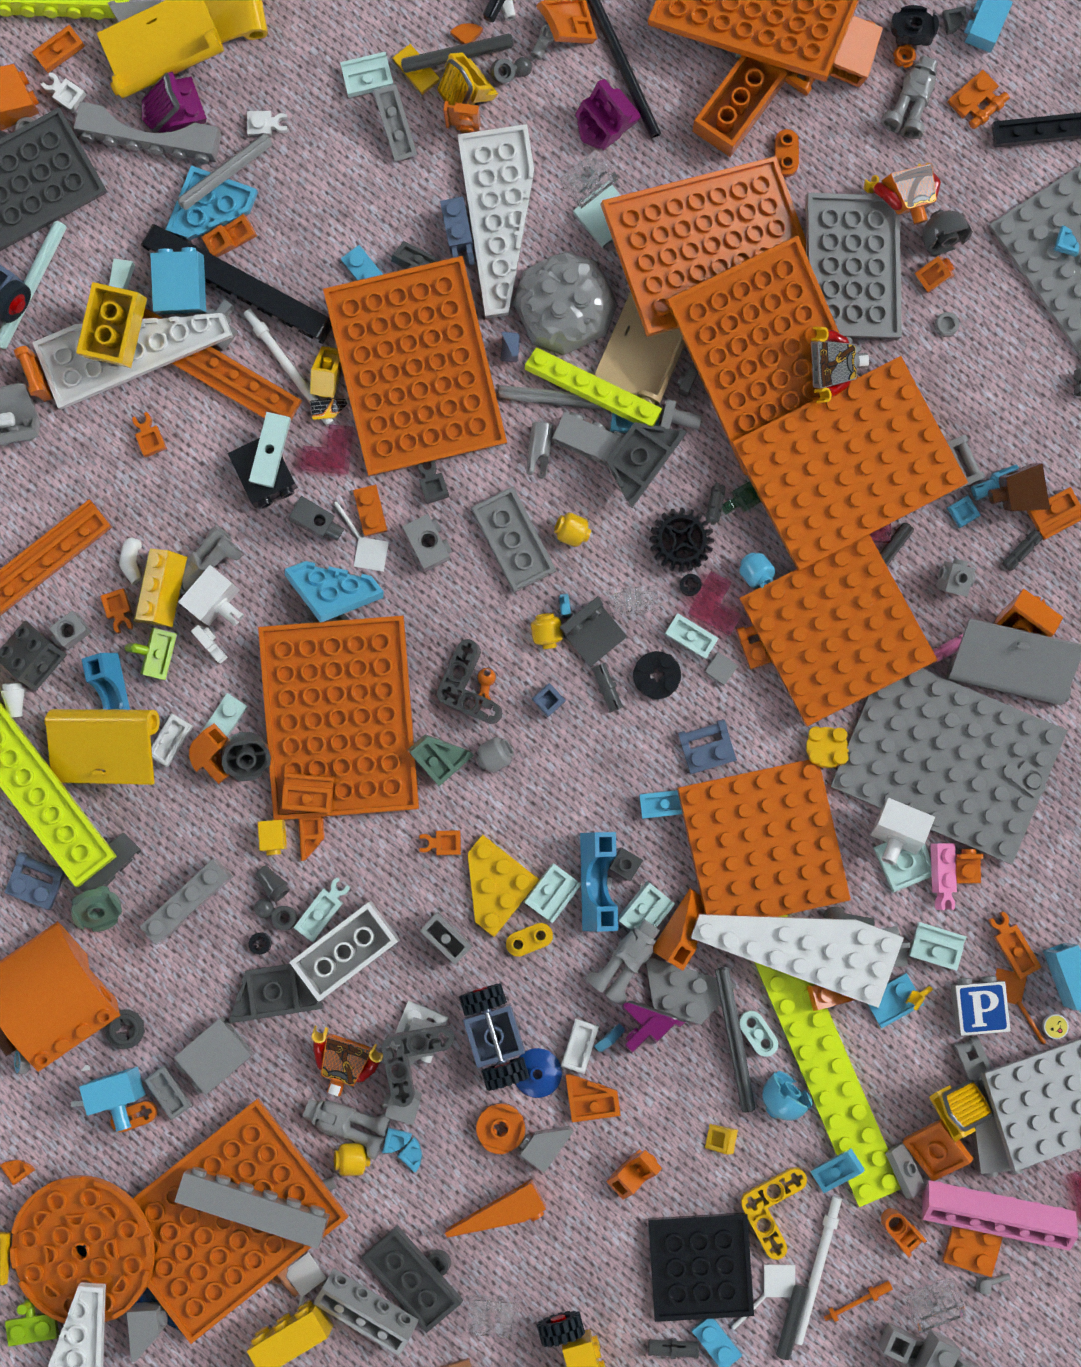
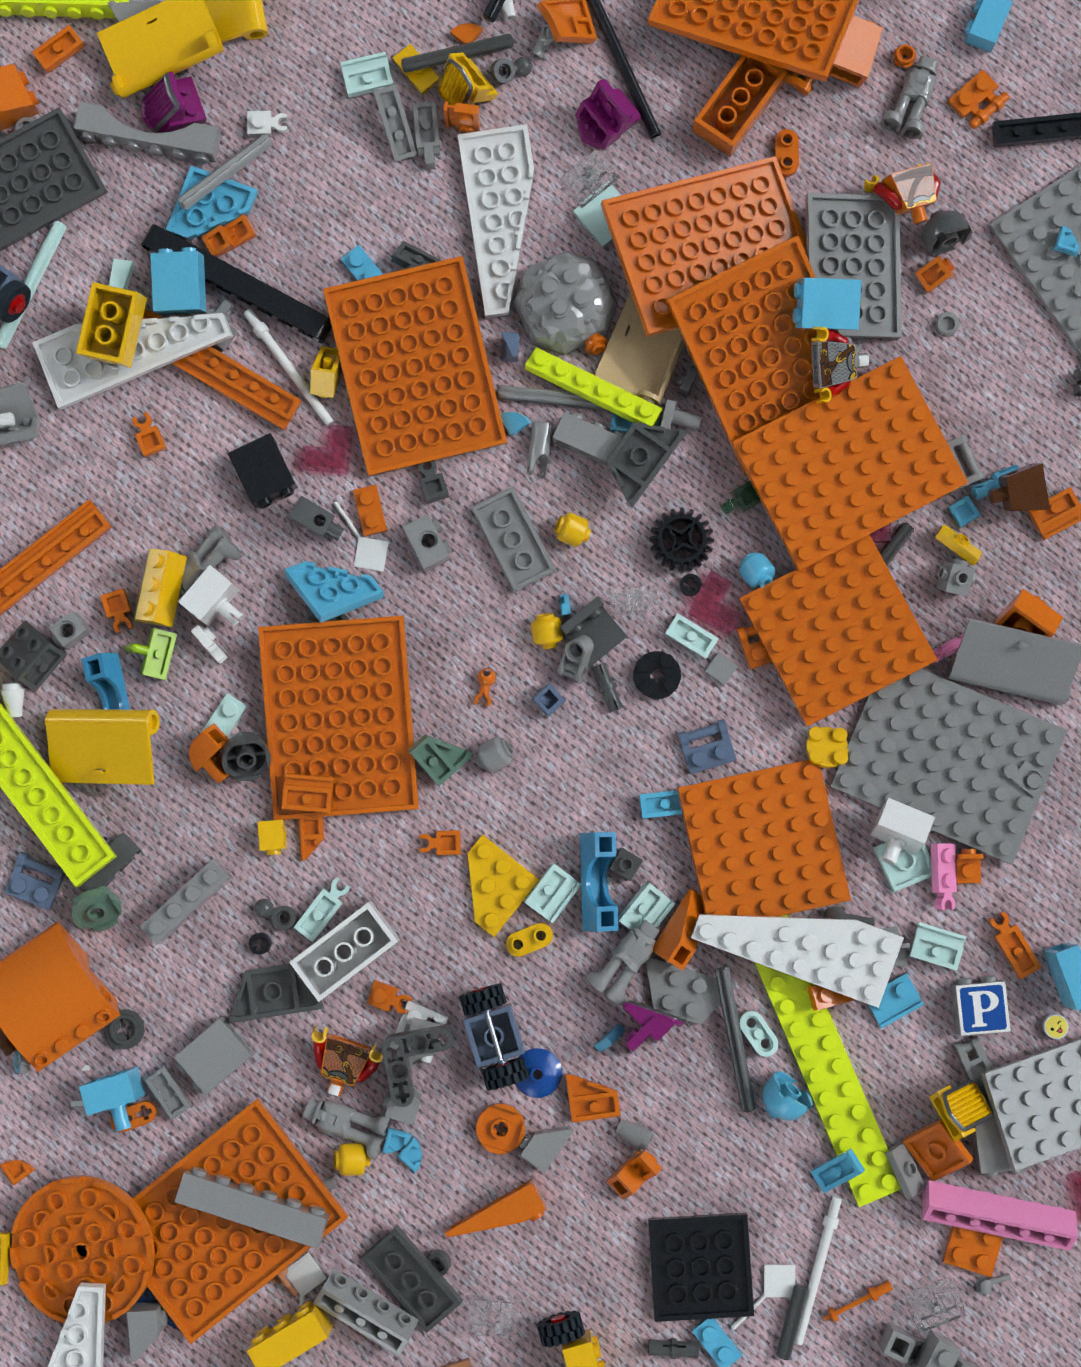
(31, 1327): lime plate -> none
(36, 379): orange plate -> none
(65, 94): white plate -> none
(128, 560): white arm -> none
(170, 739): white plate -> none
(272, 435): light aqua tile -> none
(273, 885): dark grey cone -> none
(326, 408): sticker -> none
(385, 997): none -> orange plate
(427, 132): none -> light grey hinge
(446, 938): light grey brick -> none
(457, 227): sand blue hinge -> none
(458, 686): dark grey beam -> none
(514, 422): none -> medium azure tile
(575, 663): none -> light grey piece
(579, 1046): white plate -> none
(595, 344): none -> orange plate
(634, 1134): none -> light grey cone
(715, 503): dark grey axle -> none
(721, 1139): yellow slope -> none
(762, 1211): yellow beam -> none
(827, 303): none -> medium azure brick
(904, 1233): orange piece -> none
(918, 997): yellow hand -> none
(922, 33): black plate -> none
(953, 19): dark grey tile -> none
(959, 544): none -> yellow plate
(1014, 991): orange piece -> none
(1022, 550): dark grey axle -> none

